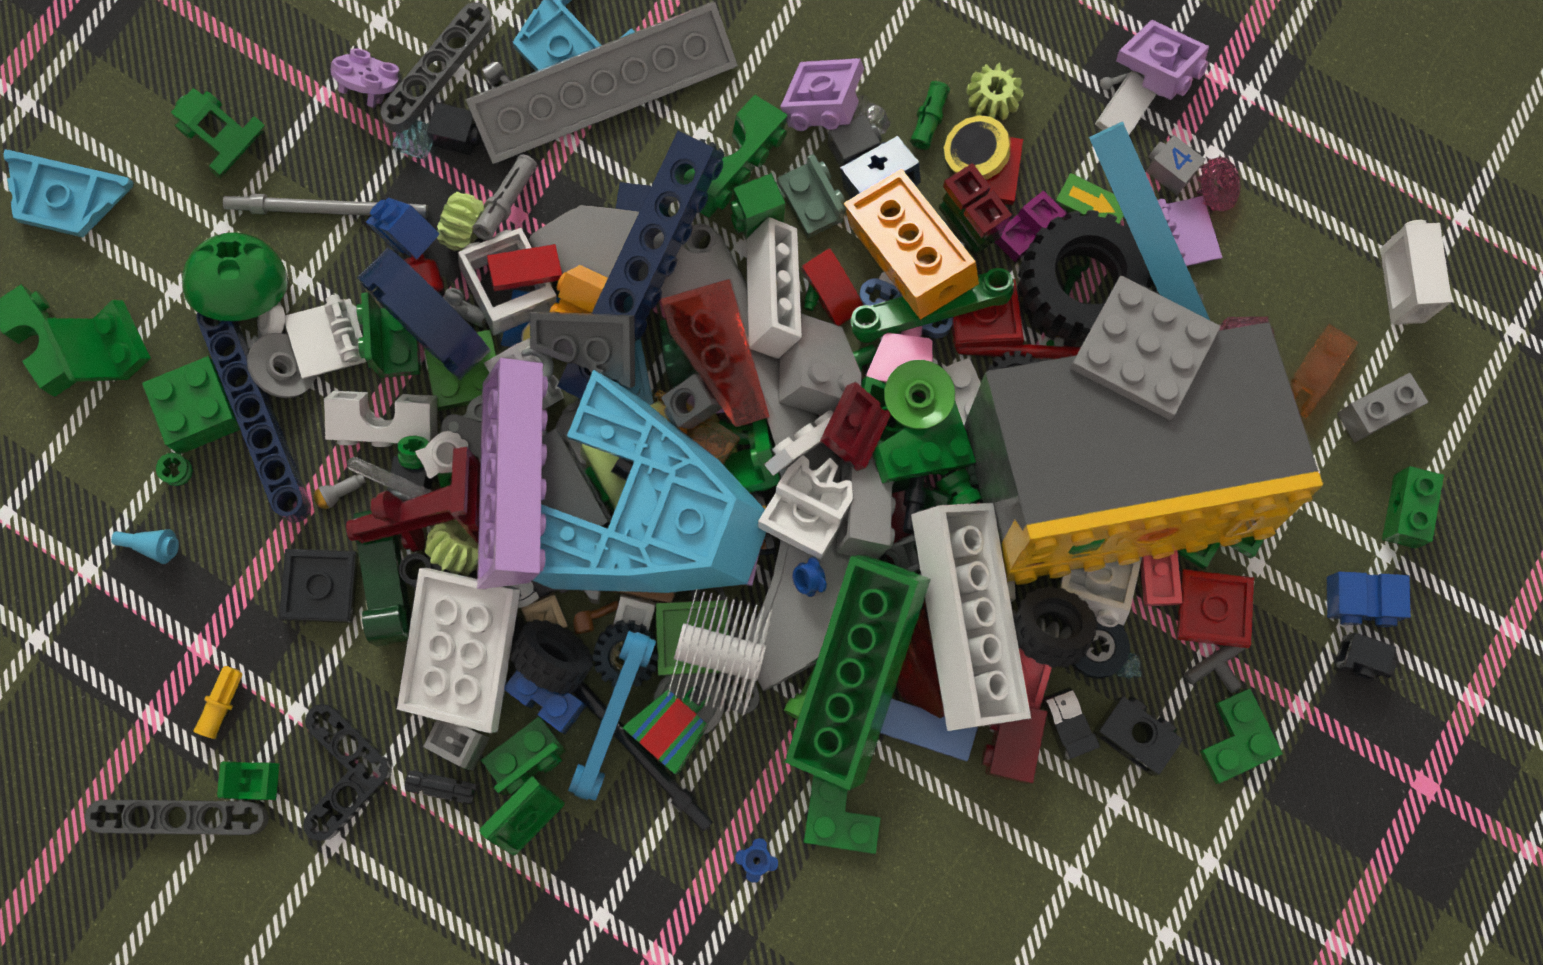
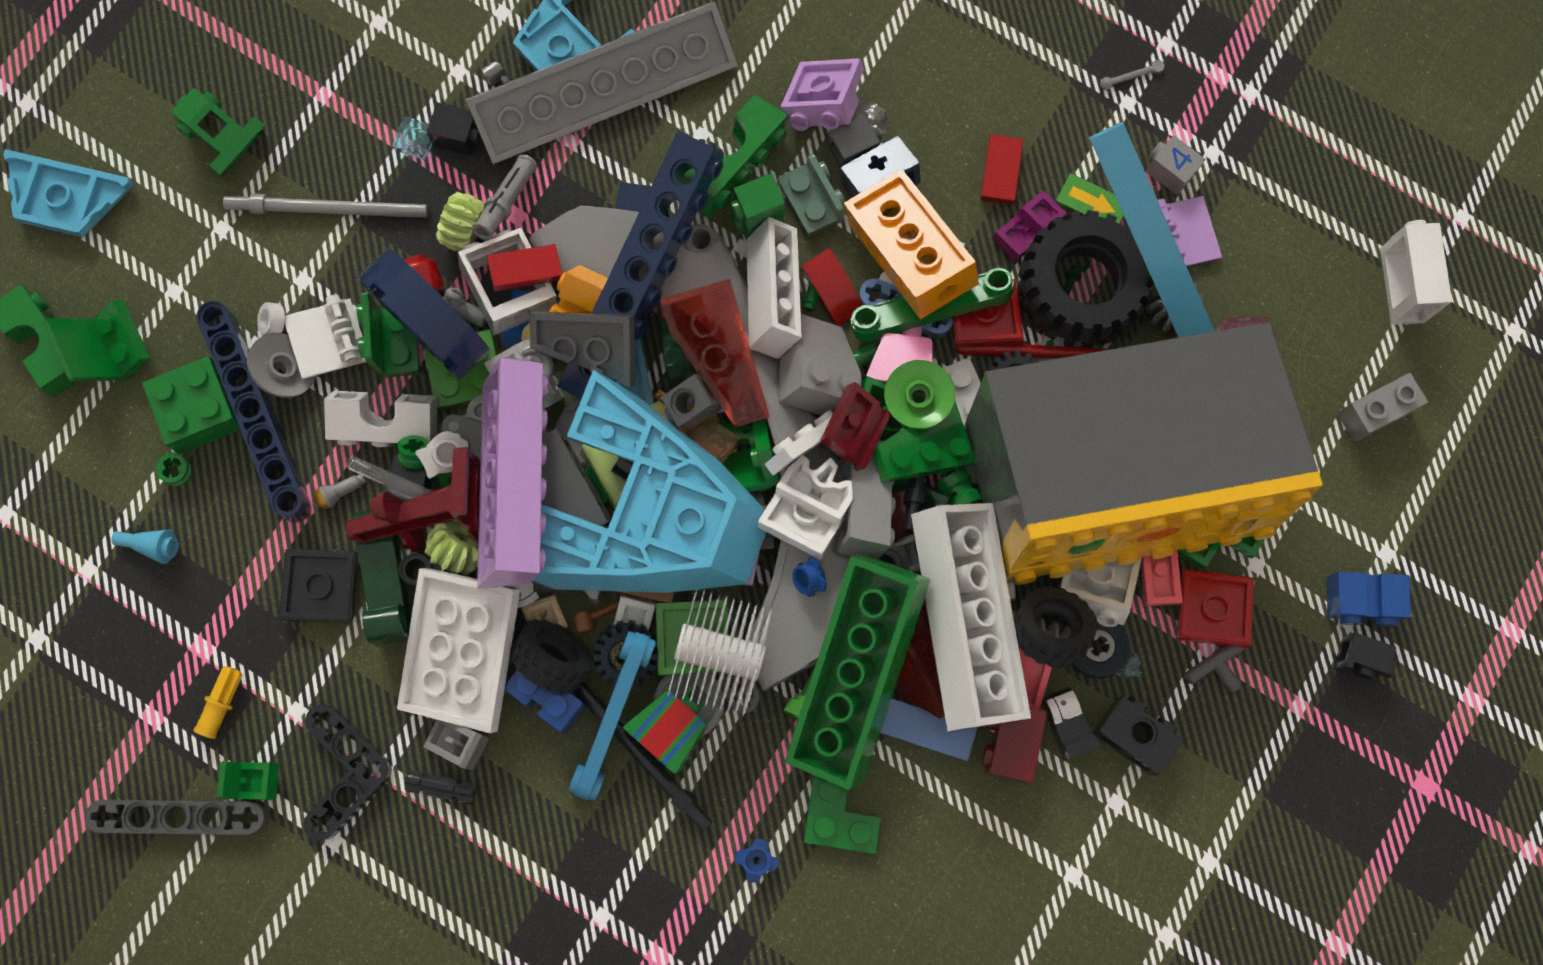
(233, 277): green piece -> none
(364, 75): lavender plate -> none
(402, 227): blue brick -> none
(436, 81): dark grey beam -> none
(522, 816): green tile -> none
(523, 756): green bracket -> none
(930, 115): green pin -> none
(973, 210): dark red hips -> none
(979, 142): tile -> none
(994, 81): yellowish green gear -> none
(1127, 104): white tile -> none
(1145, 347): light grey plate -> none
(1165, 59): lavender plate -> none
(1227, 176): clear pink gear -> none
(1249, 742): green plate -> none
(1322, 366): clear orange hinge -> none
(1413, 507): green brick -> none

